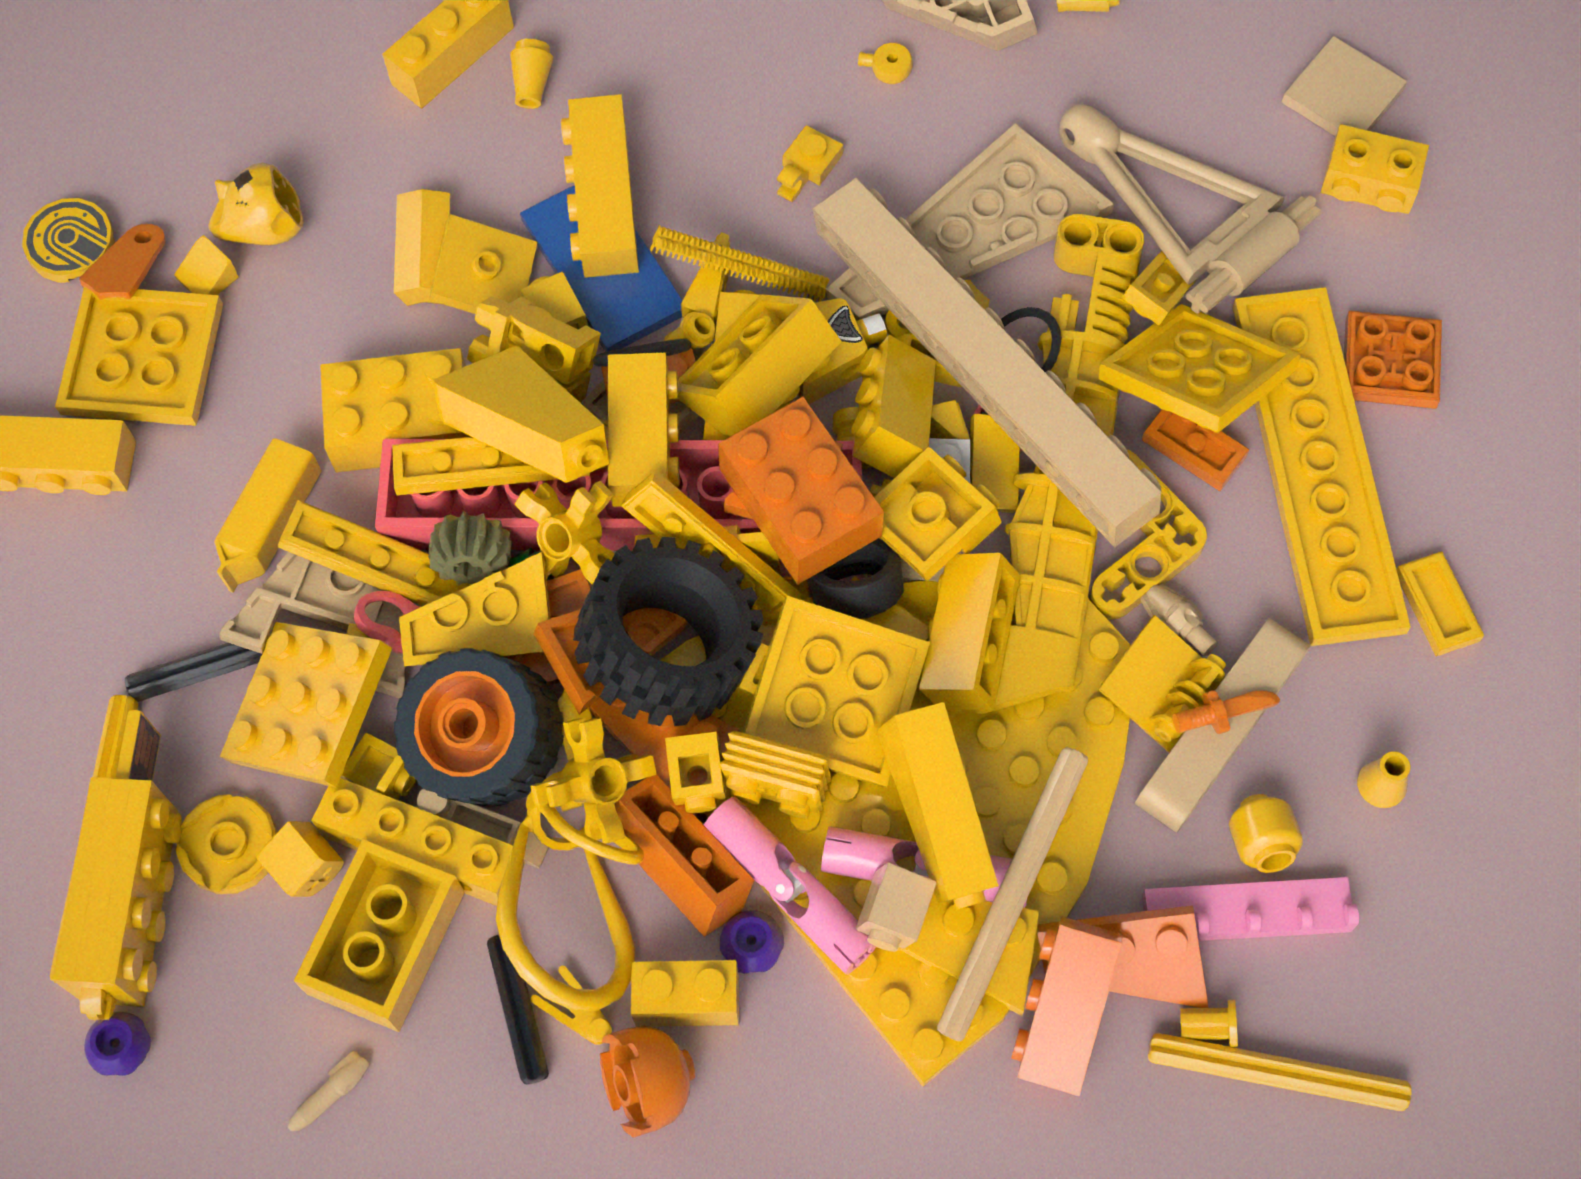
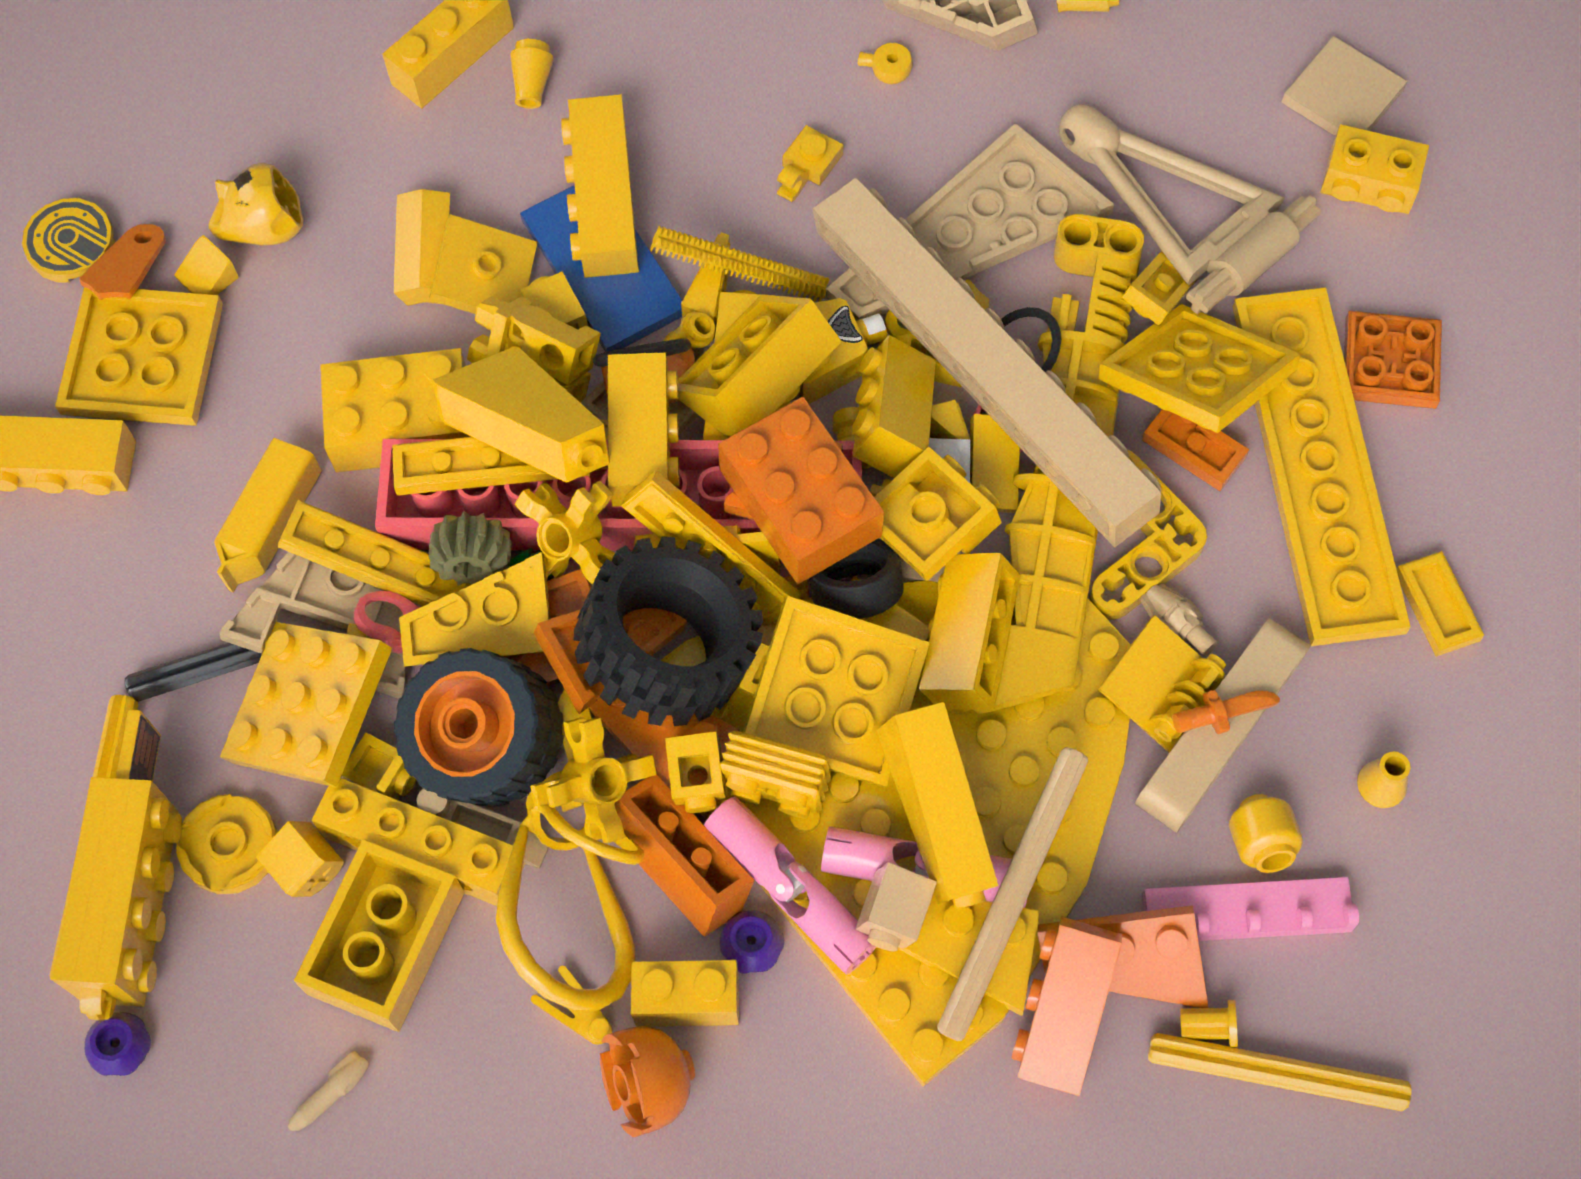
(518, 1016): black axle -> none

